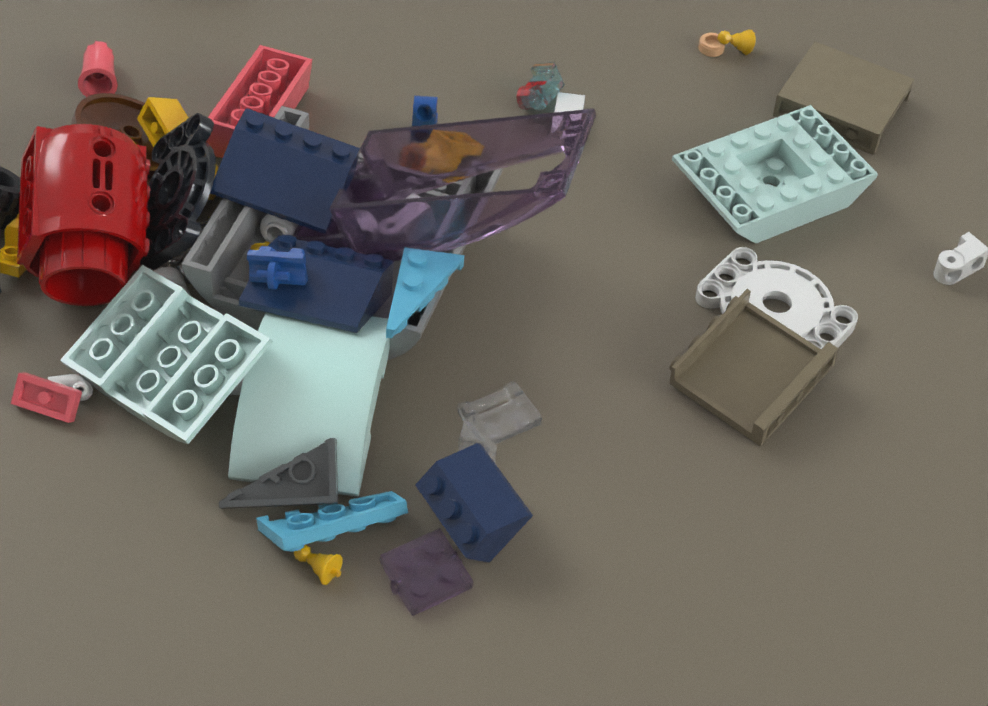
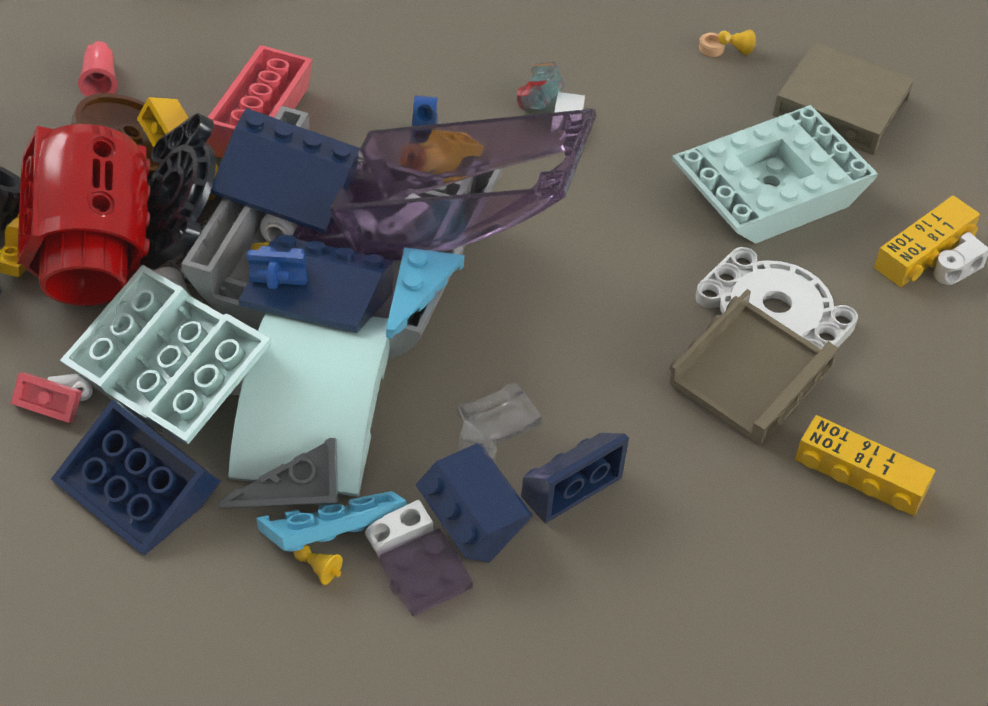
(134, 478): none -> dark blue slope
(399, 527): none -> white leg
(575, 475): none -> dark blue slope
(865, 465): none -> yellow brick
(922, 242): none -> yellow brick

